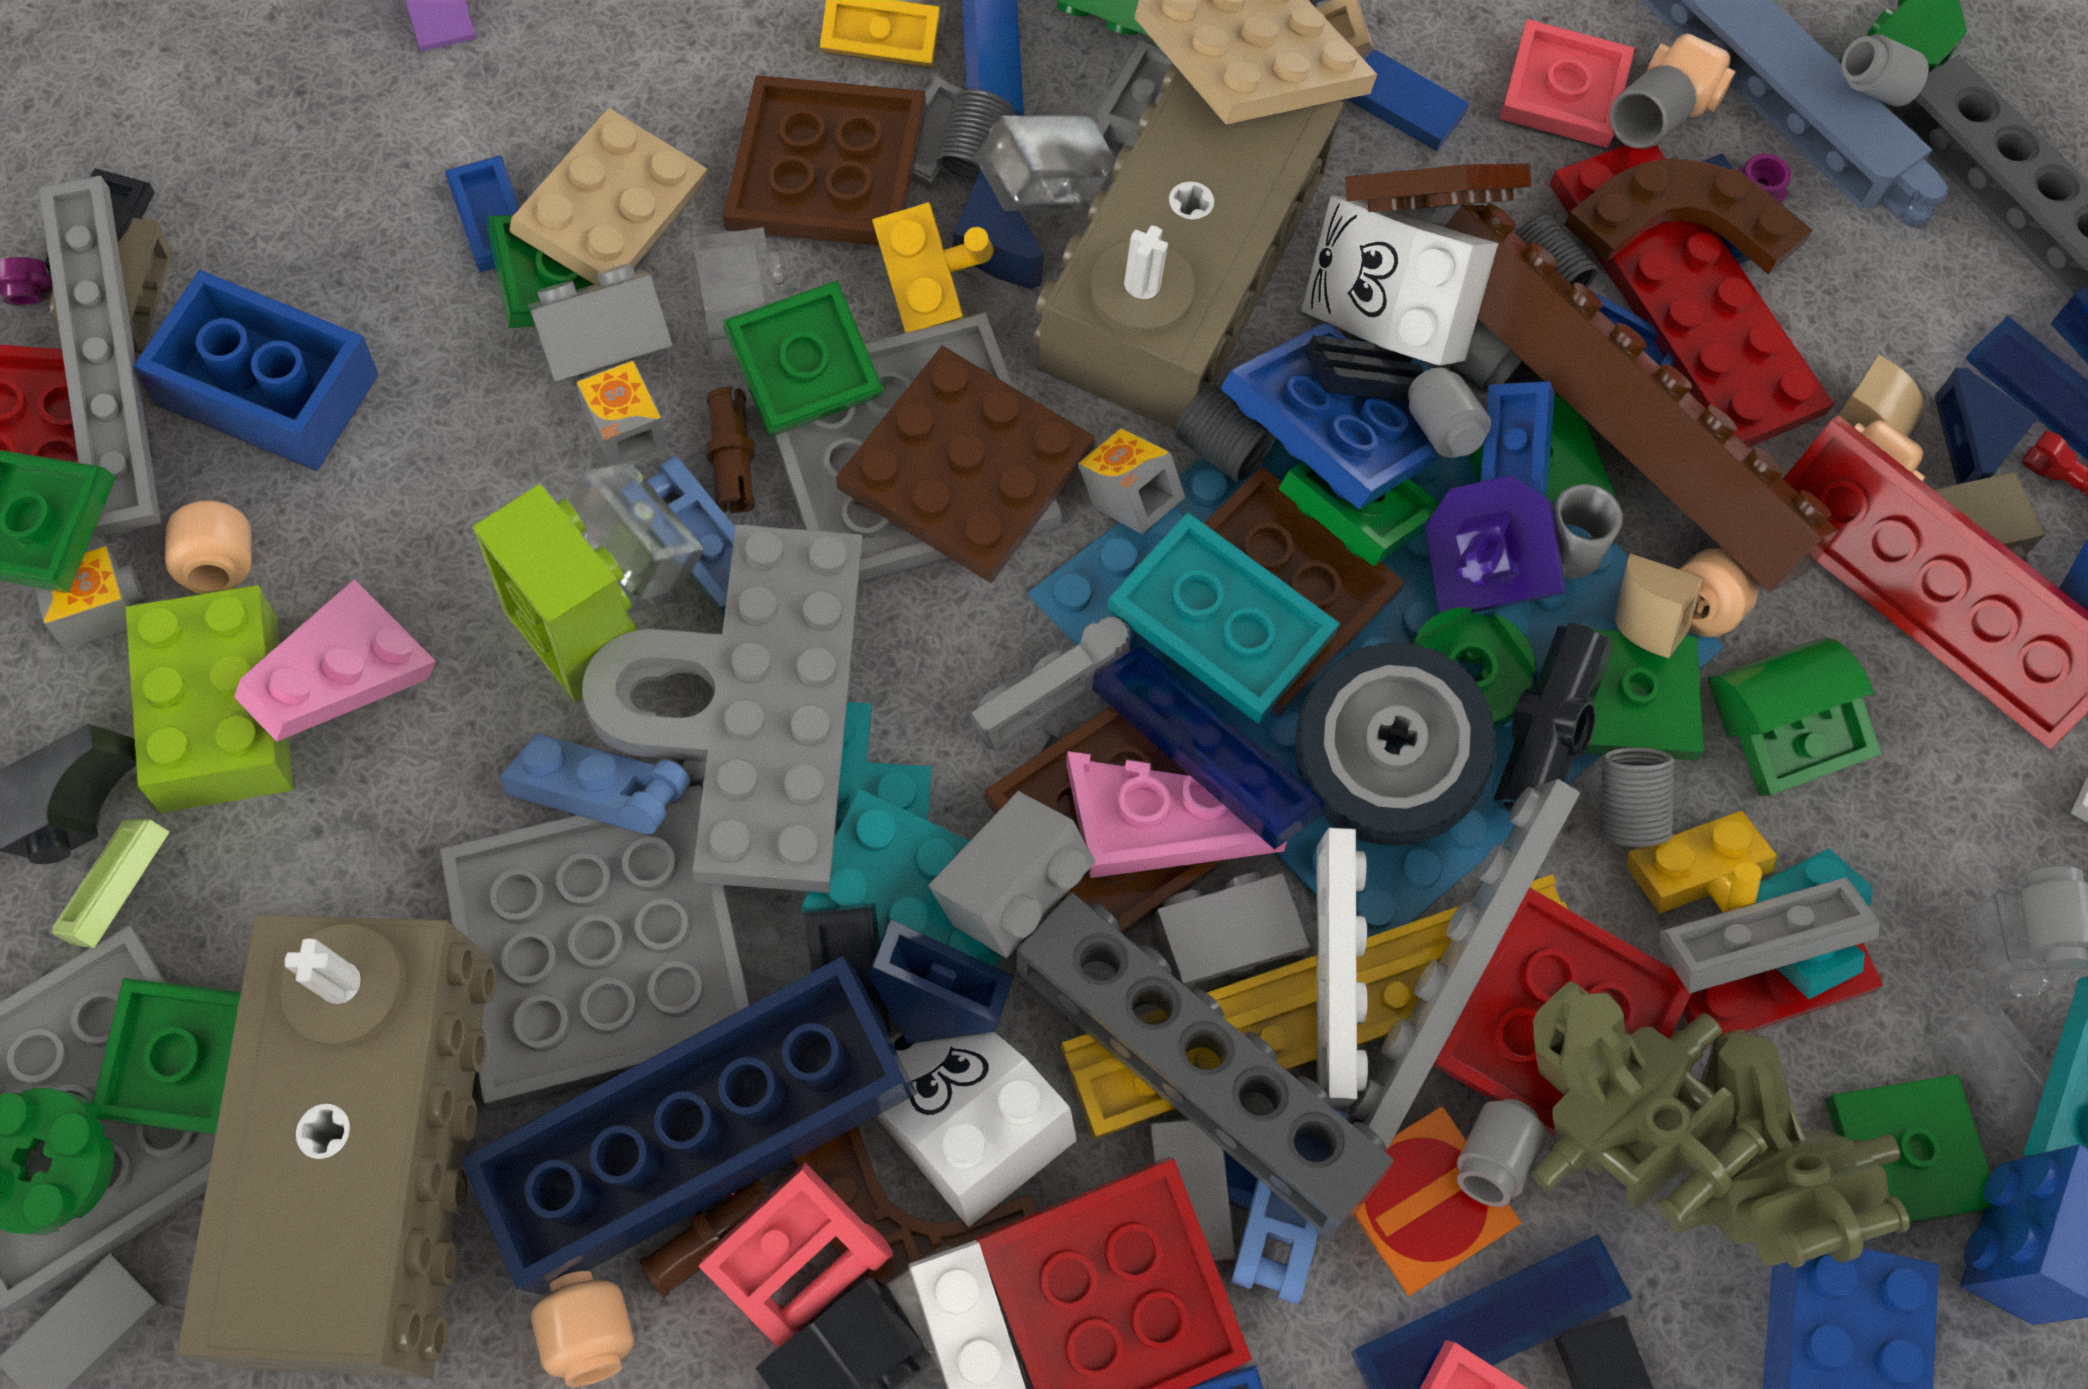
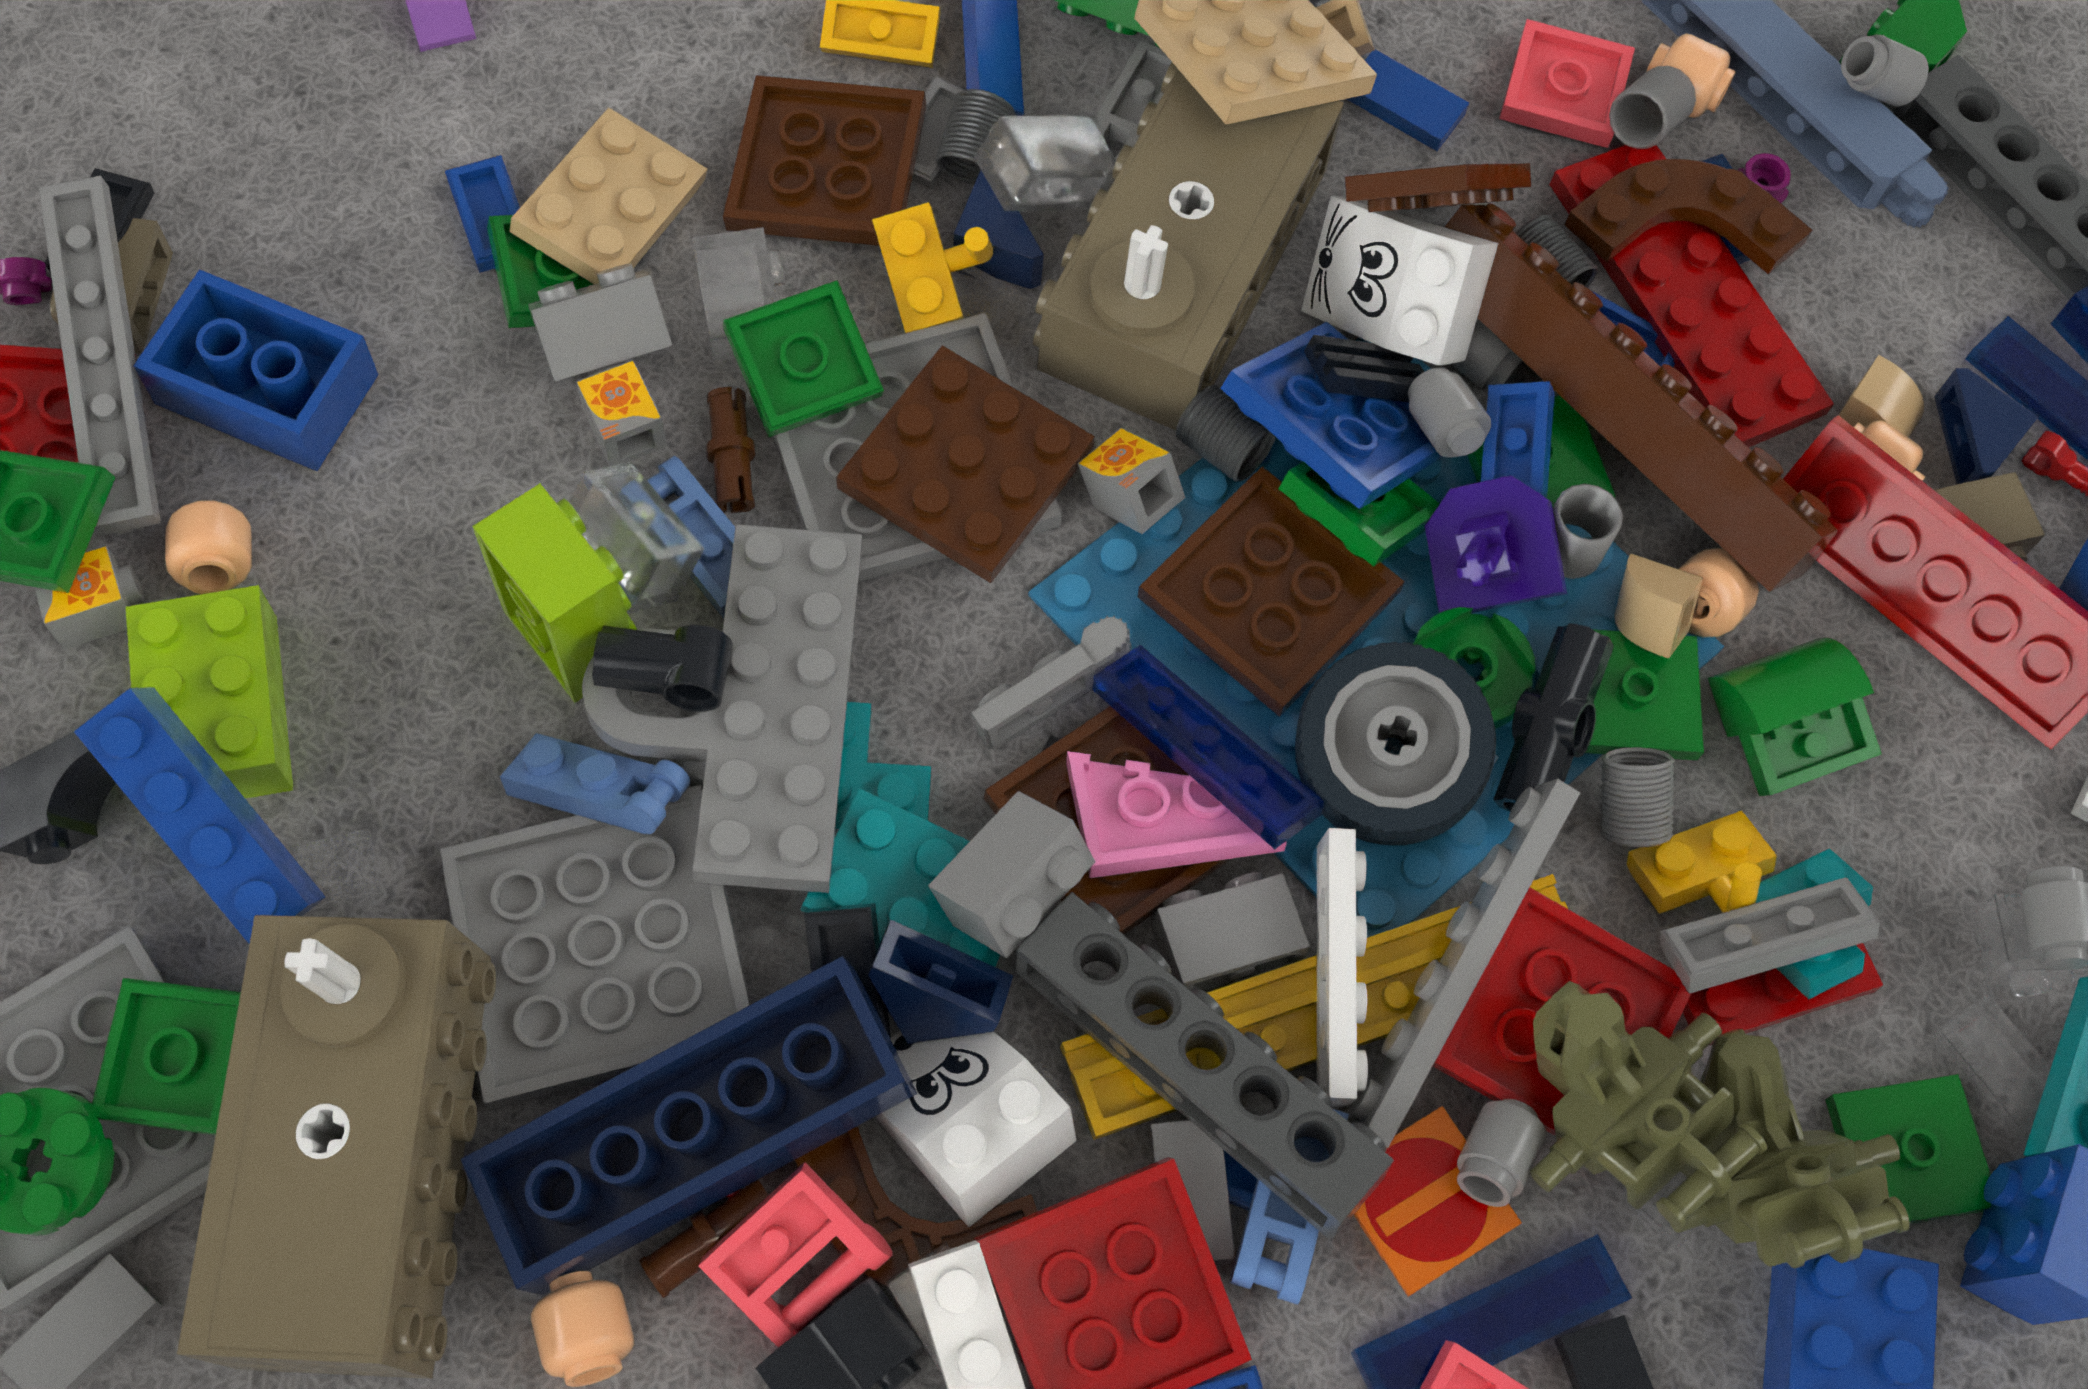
(109, 882): yellowish green tile -> none
(197, 810): none -> blue brick
(333, 665): bright pink wing -> none
(682, 666): none -> black piece
(1223, 617): teal plate -> none

